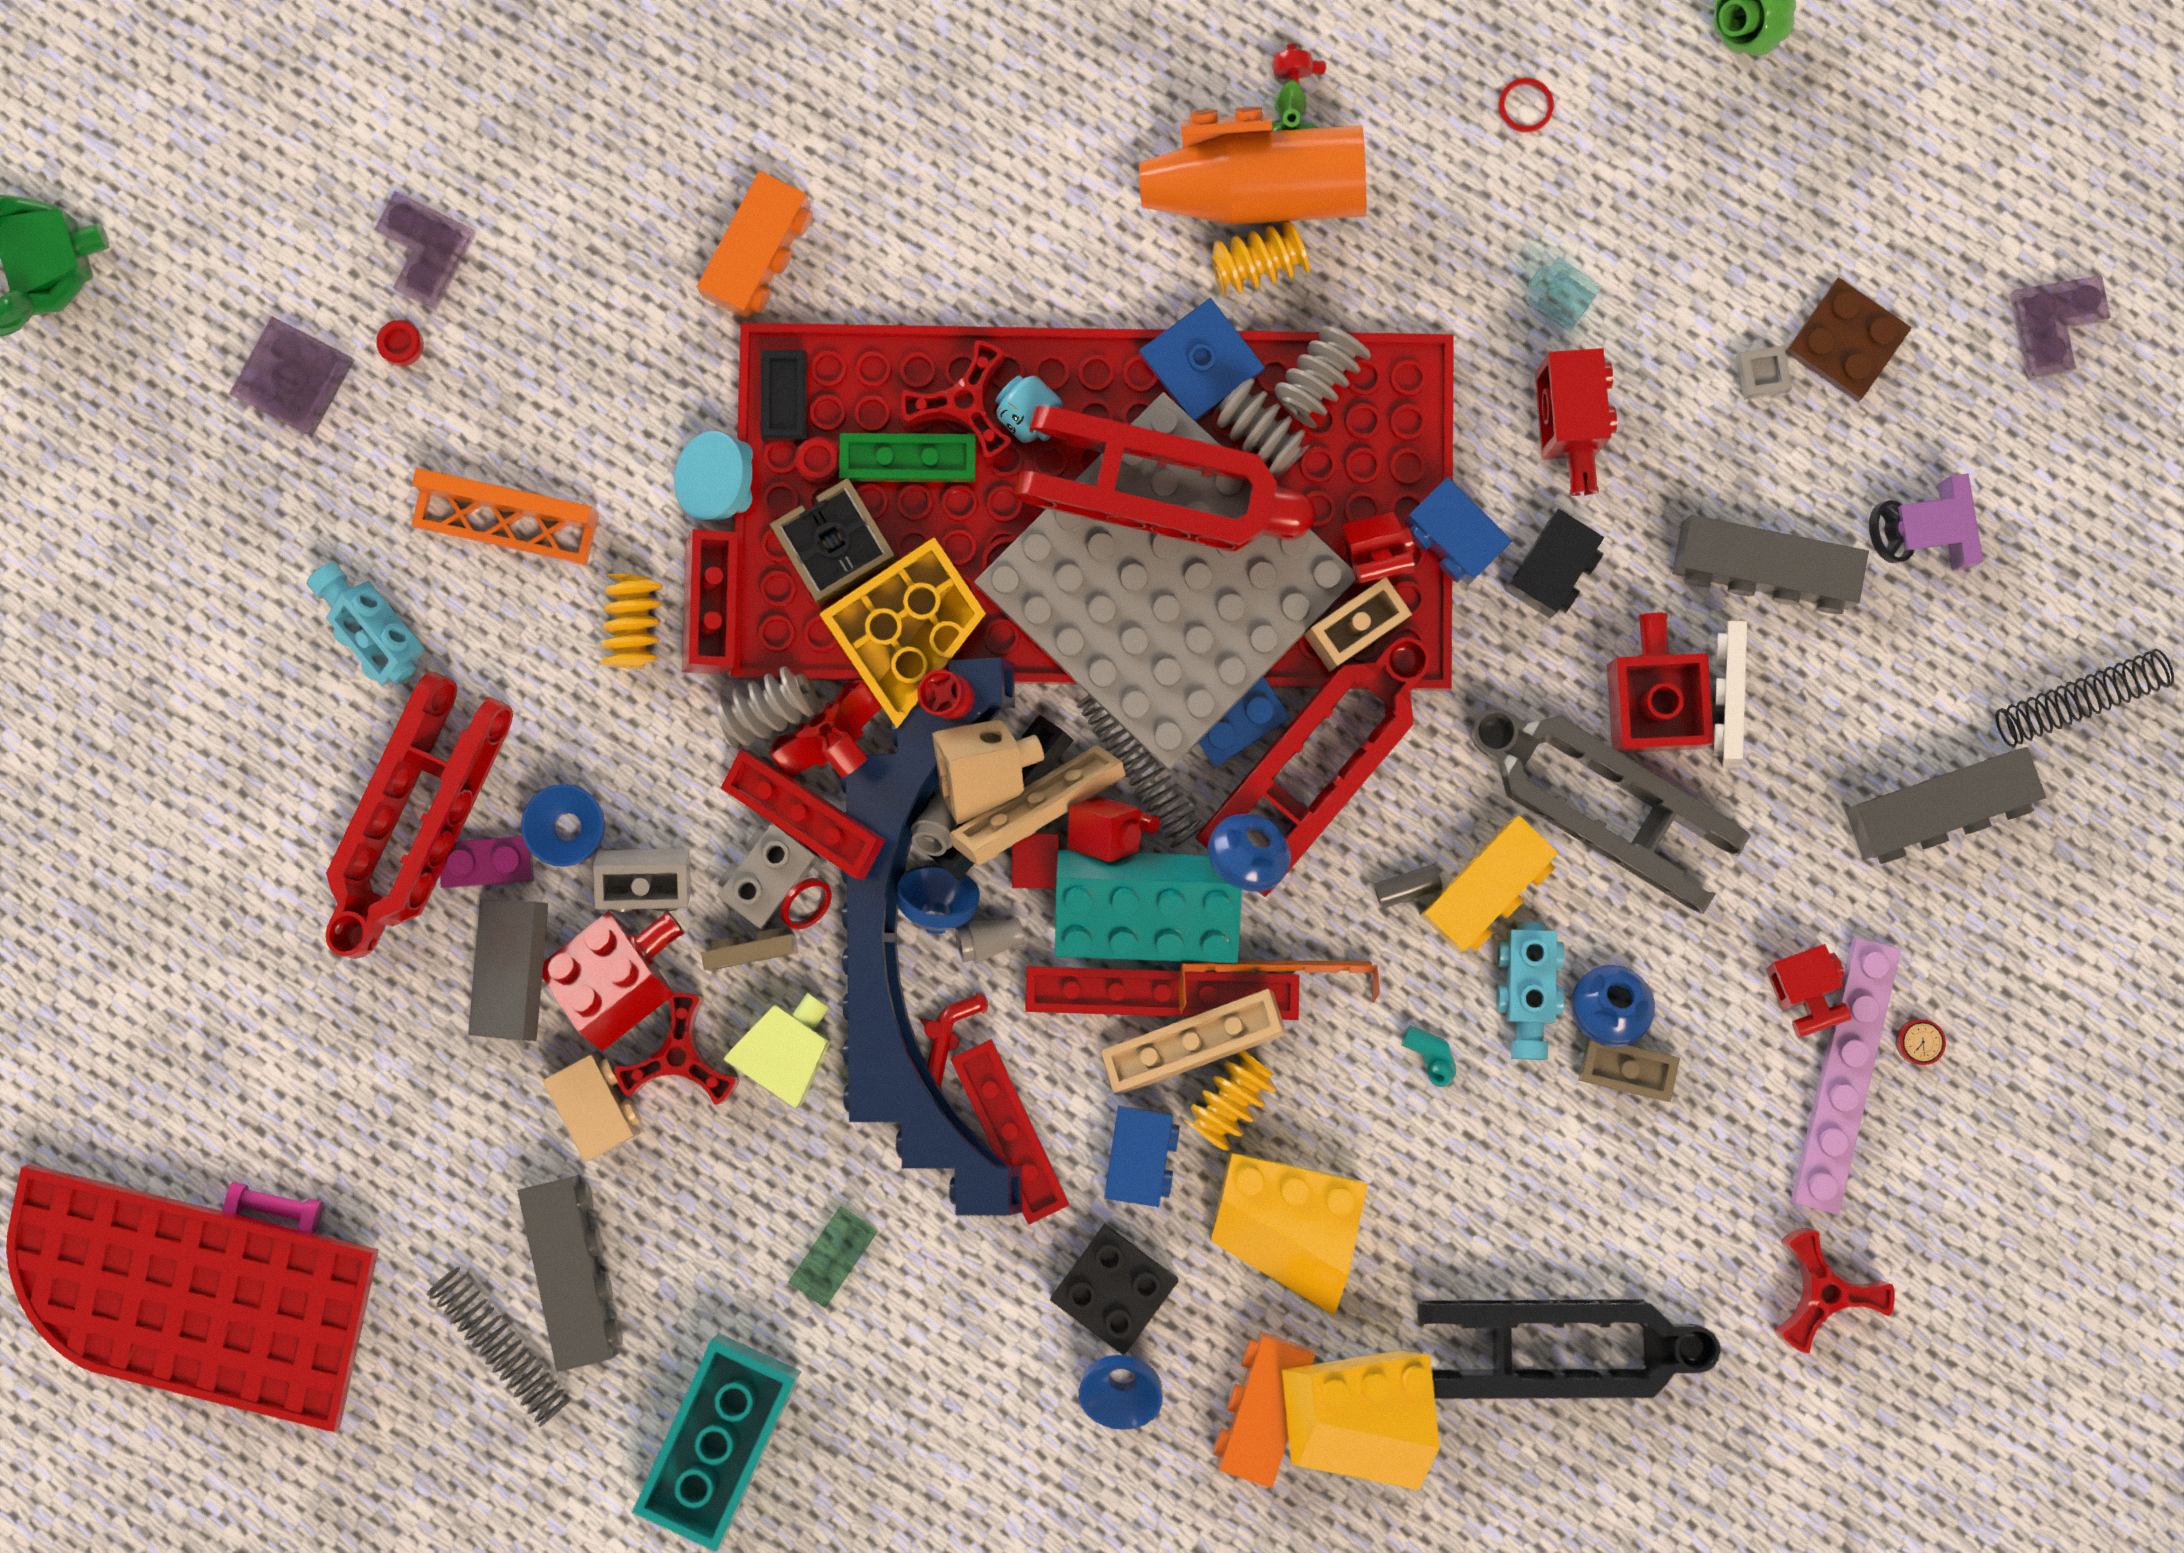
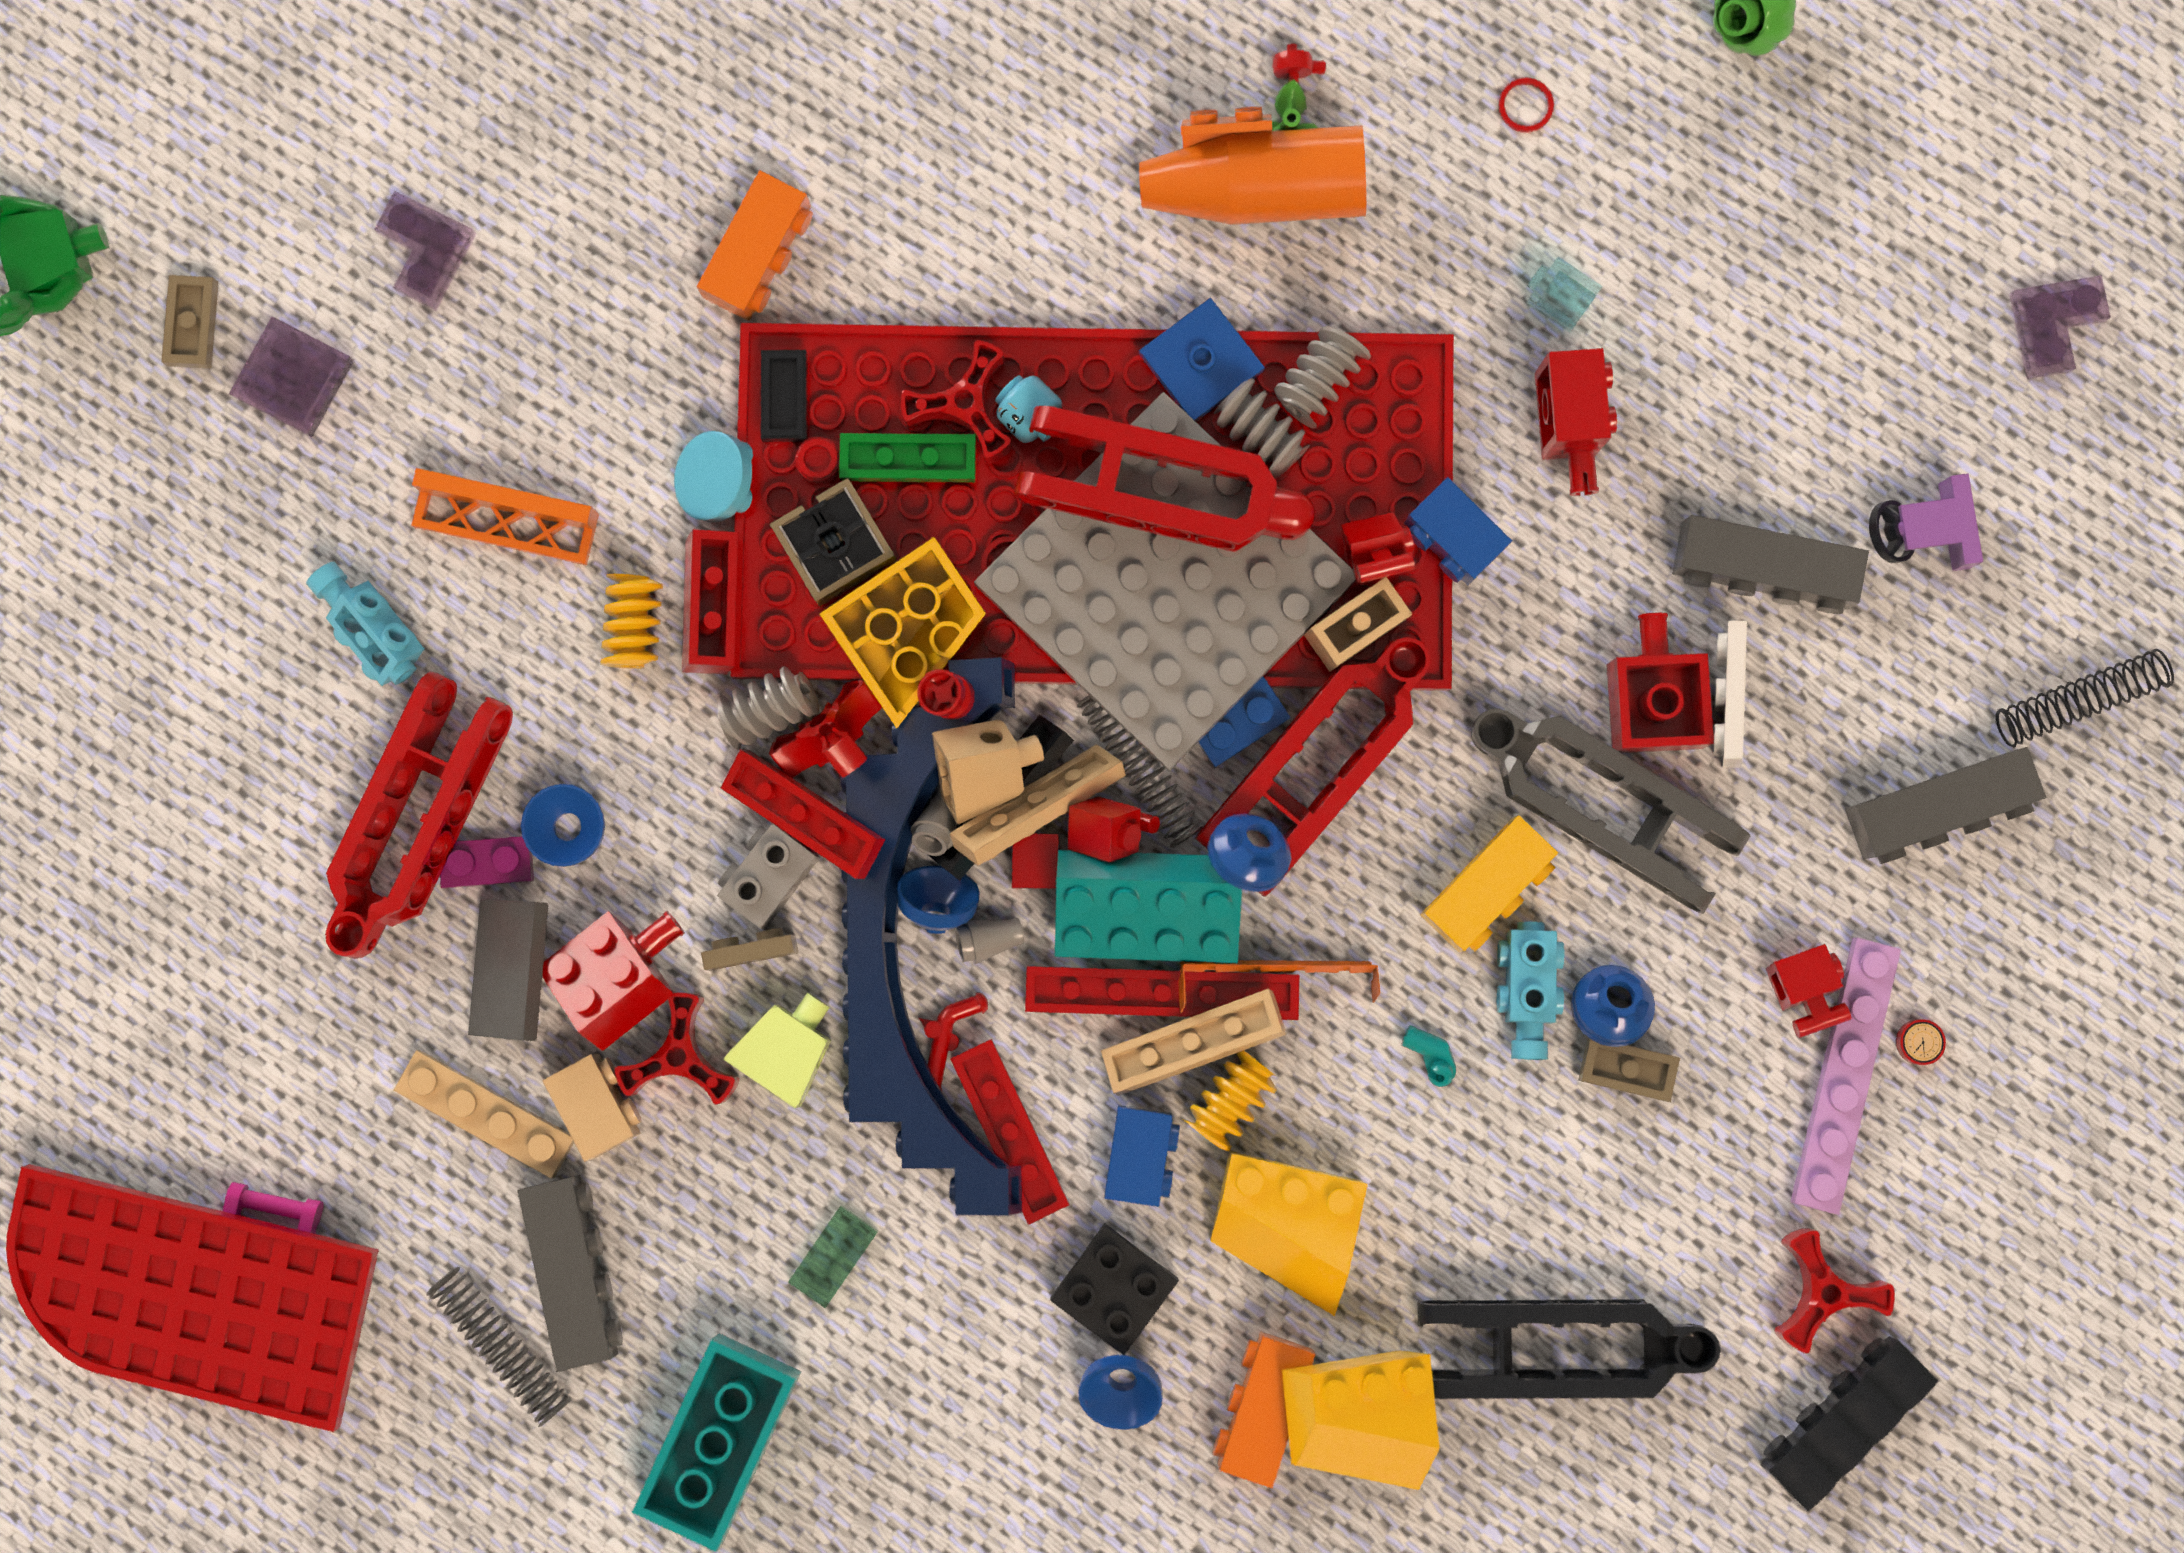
(190, 321): none -> dark tan plate
(400, 343): red tile -> none
(484, 1114): none -> tan plate
(642, 879): light grey brick -> none
(817, 915): red piece -> none
(1259, 258): yellow piece -> none
(1408, 886): dark grey axle -> none
(1555, 564): black brick -> none
(1764, 372): light grey plate -> none
(1848, 339): reddish brown plate -> none
(1848, 1423): none -> black brick

